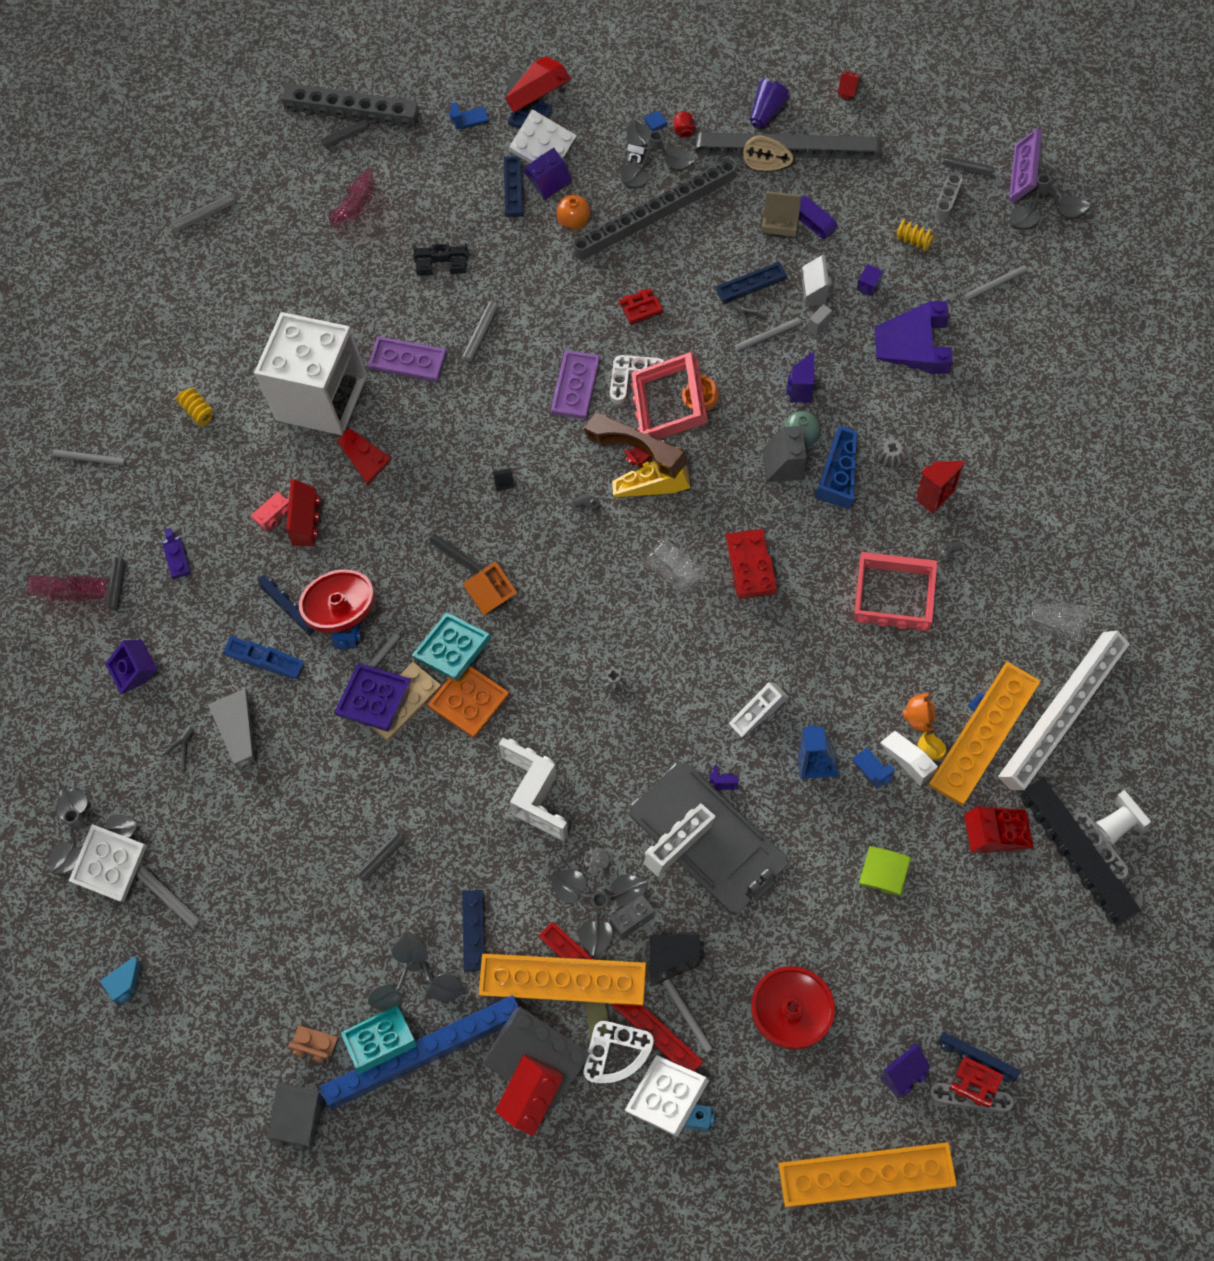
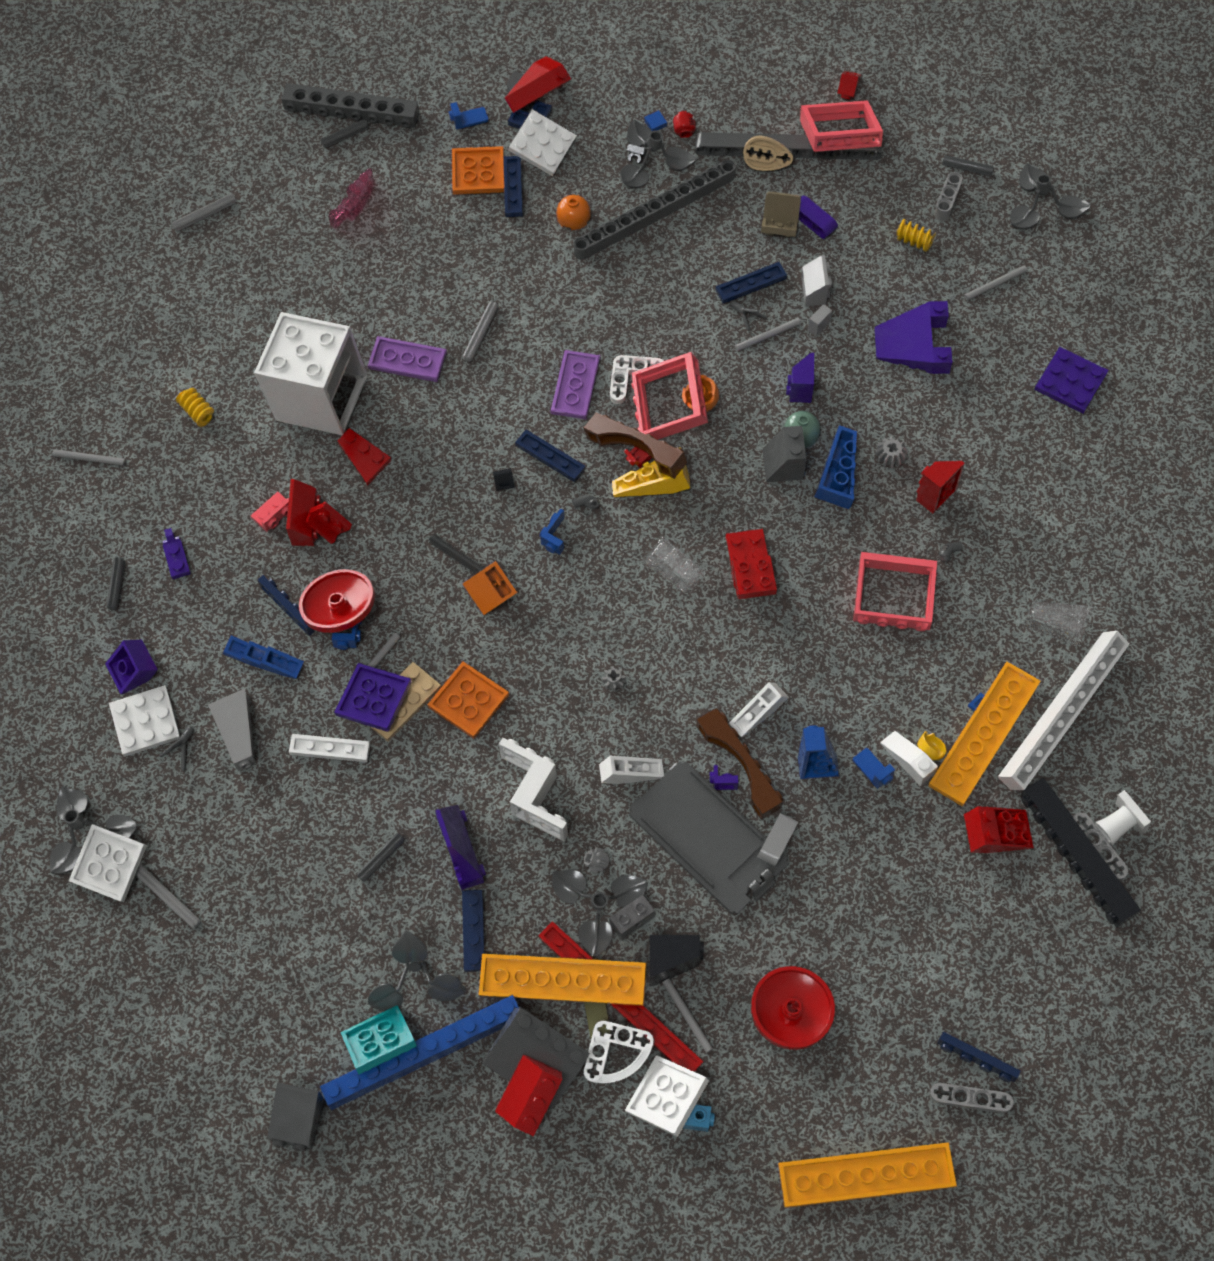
(66, 588): clear pink slope -> none
(122, 981): dark azure slope -> none
(144, 720): none -> white plate
(313, 1044): nougat bracket -> none
(327, 522): none -> red bracket
(329, 748): none -> white plate
(428, 255): black piece -> none
(451, 646): teal plate -> none
(464, 861): none -> dark purple wedge
(477, 170): none -> orange plate
(548, 173): dark purple slope -> none
(550, 455): none -> dark blue plate
(551, 542): none -> blue bracket
(630, 769): none -> white slope
(642, 309): red plate -> none
(679, 839): white brick -> none
(717, 731): none -> reddish brown arch
(768, 102): dark purple cone -> none
(777, 839): none -> light grey beam
(841, 139): none -> coral window
(869, 280): dark purple brick -> none
(885, 870): lime slope -> none
(905, 1071): dark purple slope -> none
(920, 713): orange cylinder -> none
(979, 1077): red plate -> none
(1025, 165): medium lavender tile -> none
(1071, 380): none -> dark purple plate

